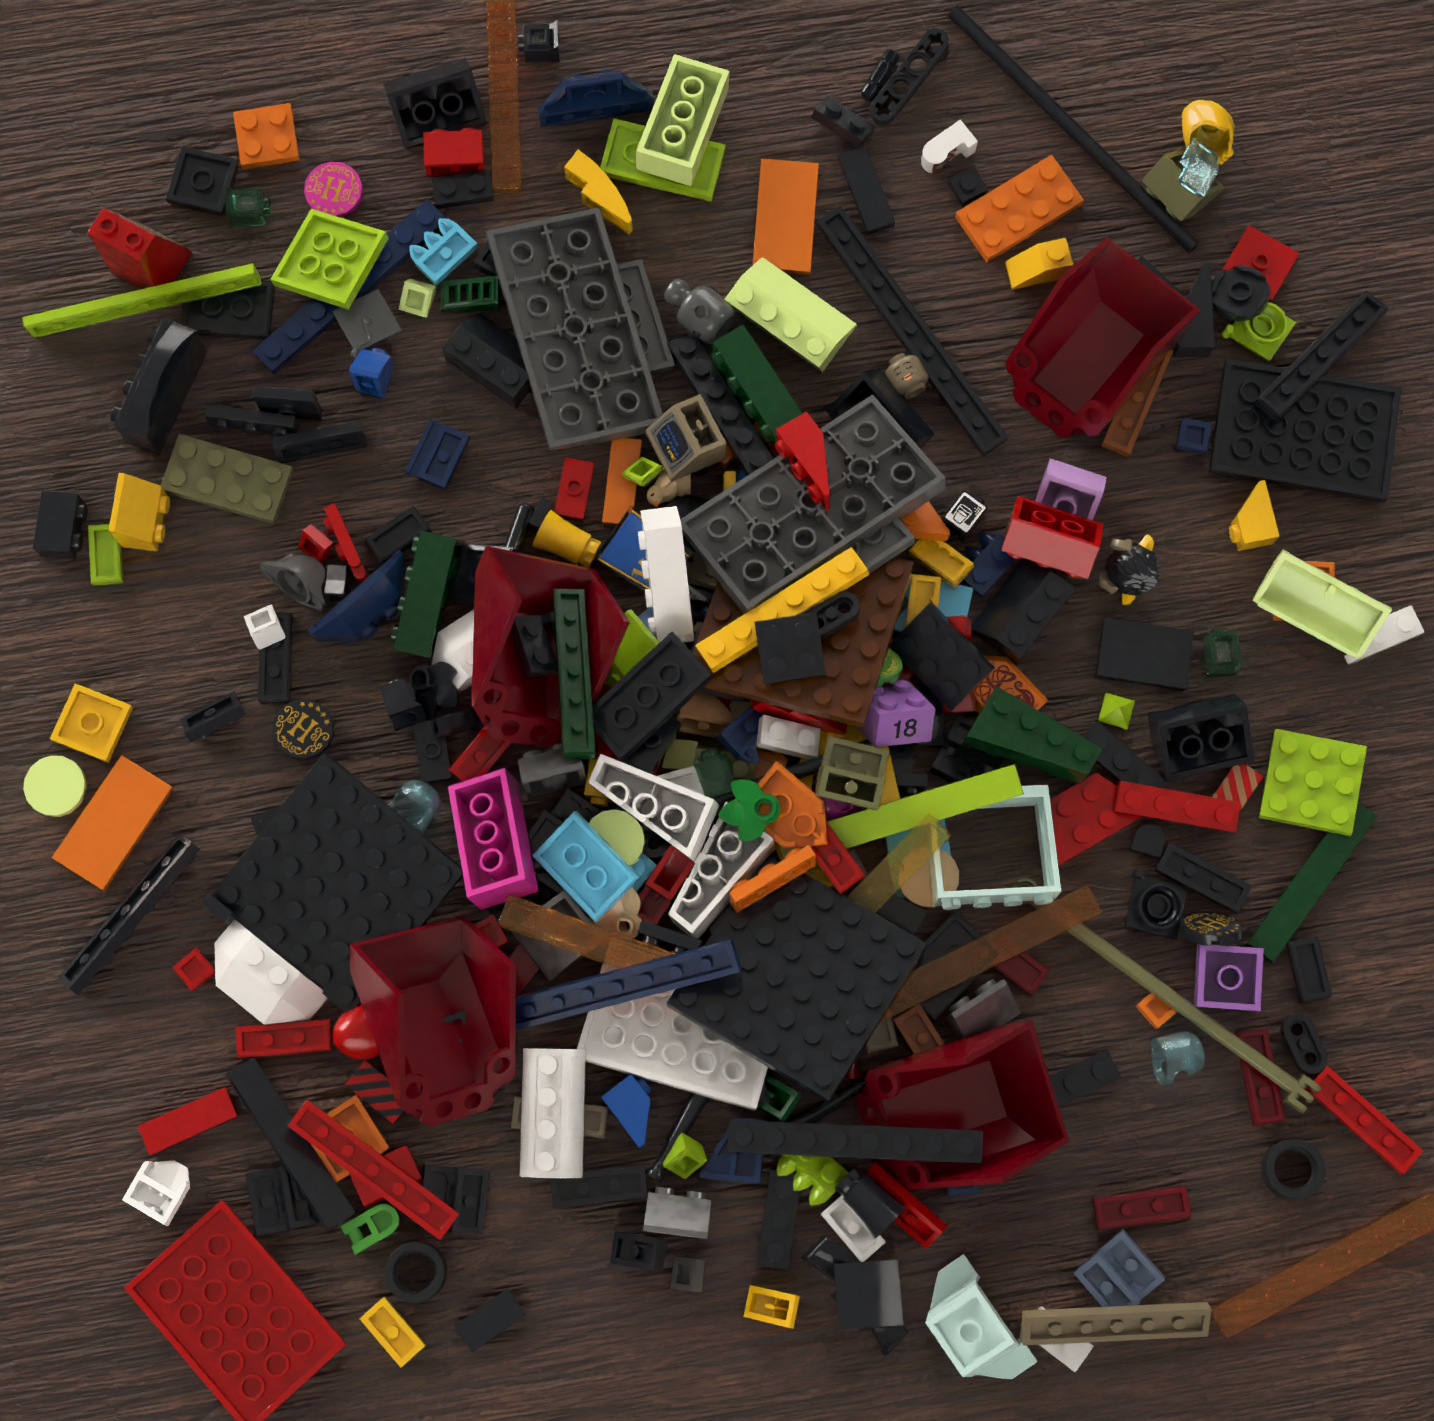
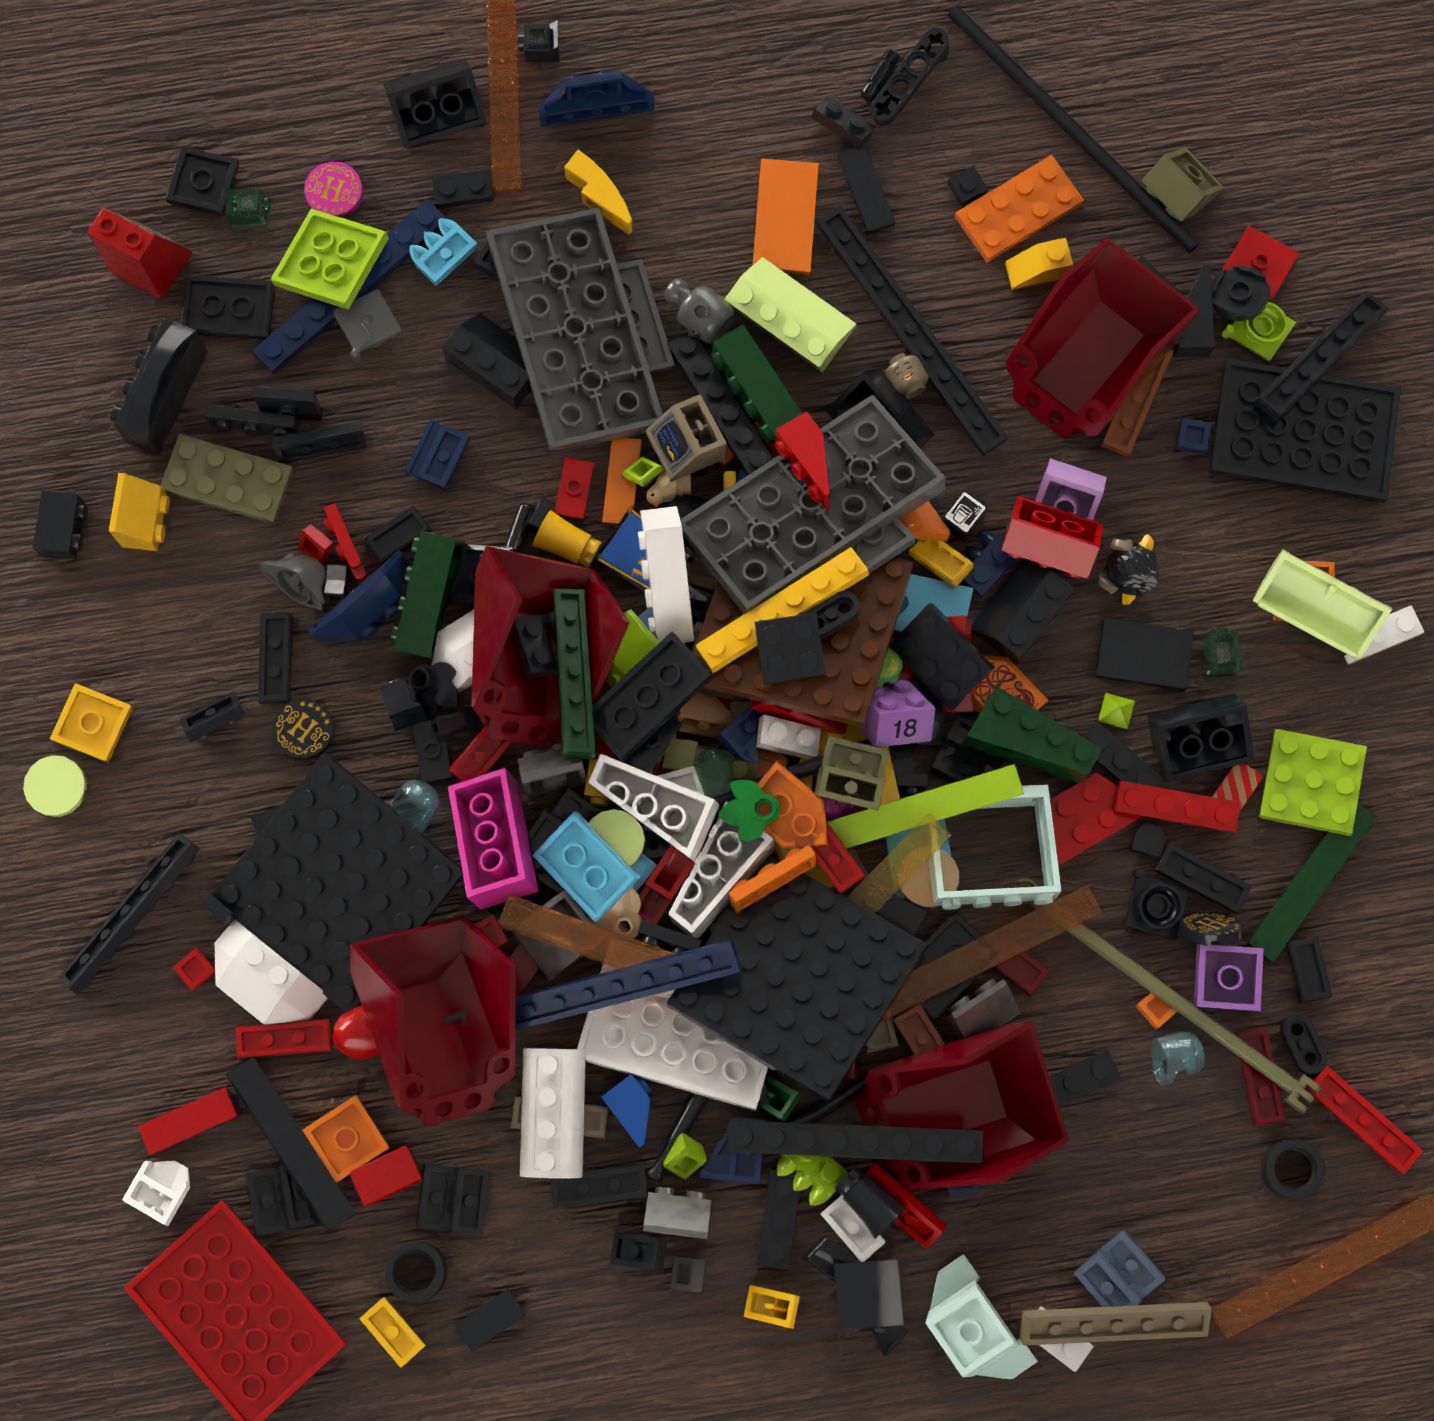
(104, 556): lime tile -> none
(113, 823): orange tile -> none
(142, 300): lime tile -> none
(264, 627): white slope -> none
(266, 136): orange plate -> none
(372, 372): blue slope -> none
(373, 1169): red plate -> none
(375, 1090): tile -> none
(382, 1222): bright green plate -> none
(417, 297): yellowish green slope -> none
(453, 152): red brick -> none
(481, 283): dark green slope -> none
(620, 163): lime plate -> none
(682, 120): yellowish green brick -> none
(921, 593): yellow plate -> none
(946, 146): white leg -> none
(1141, 1207): dark red tile -> none
(1200, 167): clear light blue slope -> none
(1210, 125): yellow helmet -> none
(1255, 521): yellow slope -> none

